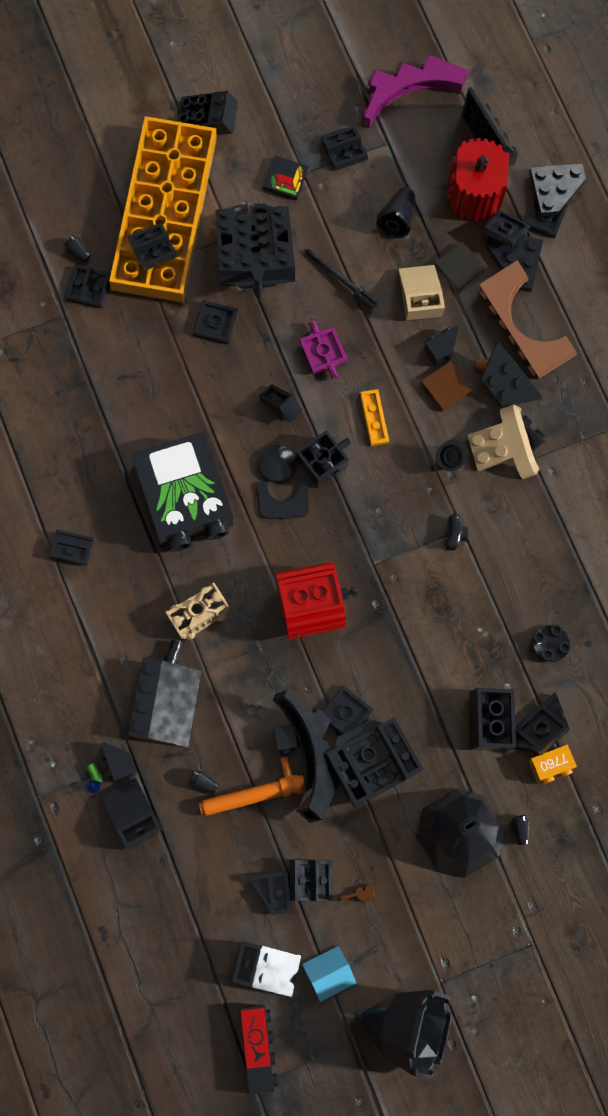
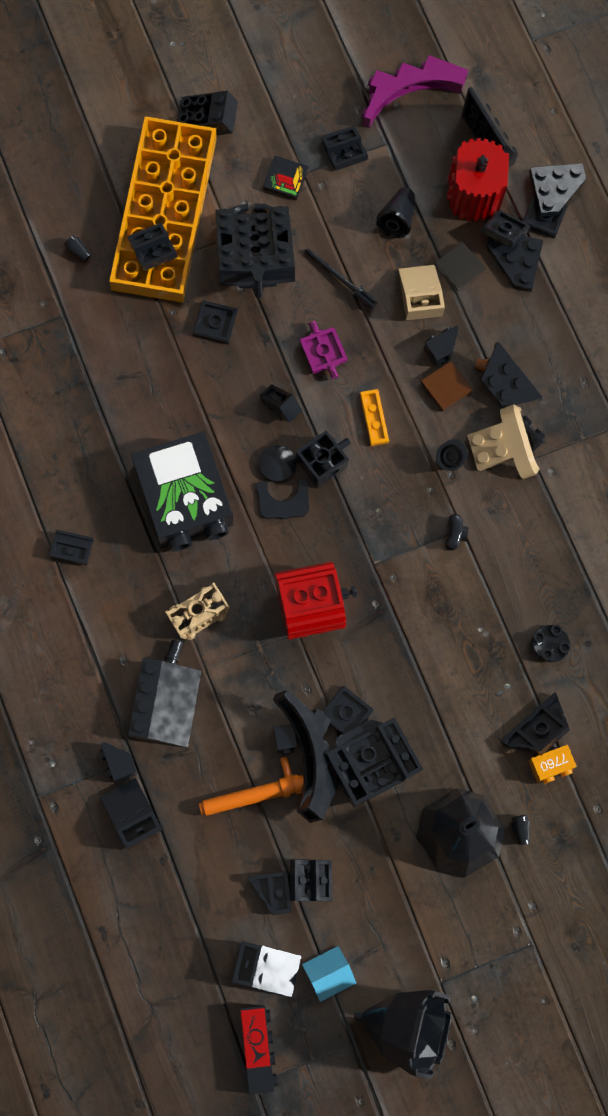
(88, 286): black slope -> none
(96, 779): arm -> none
(203, 781): black cone -> none
(361, 894): reddish brown piece -> none
(492, 719): black slope -> none
(540, 355): nougat arch -> none

